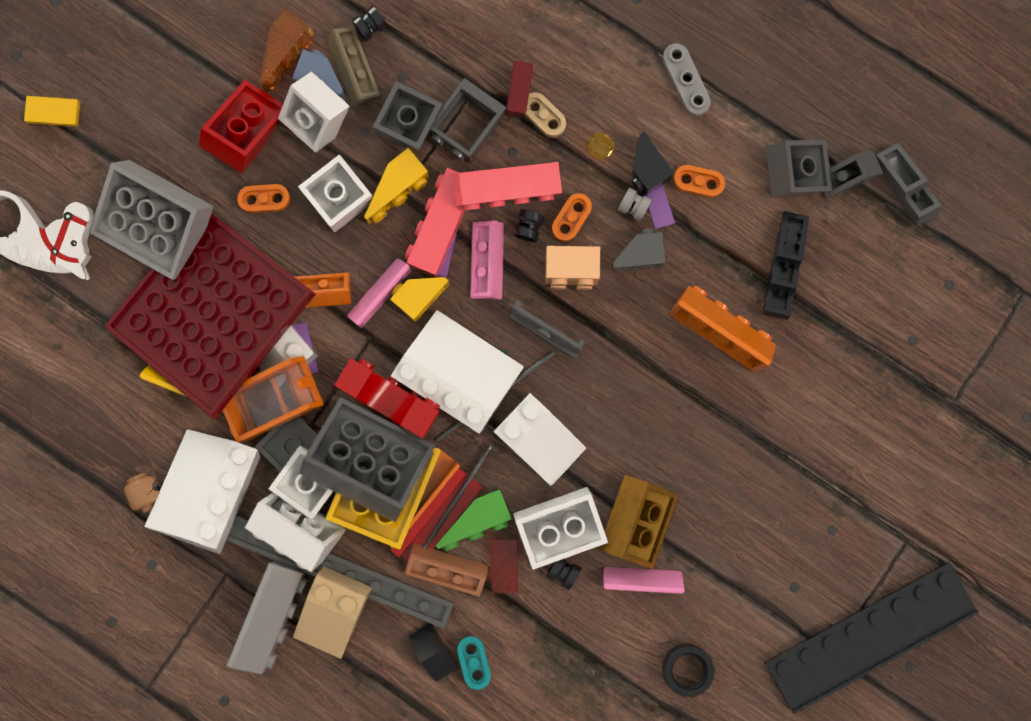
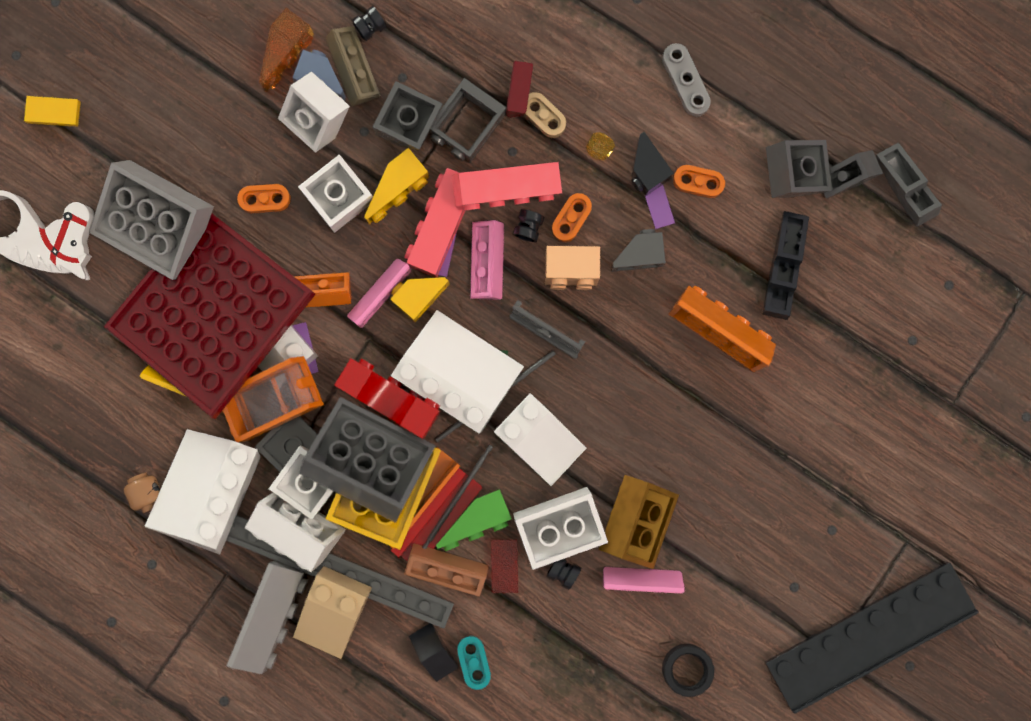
(241, 126): red slope -> none
(640, 206): light grey wheel -> none

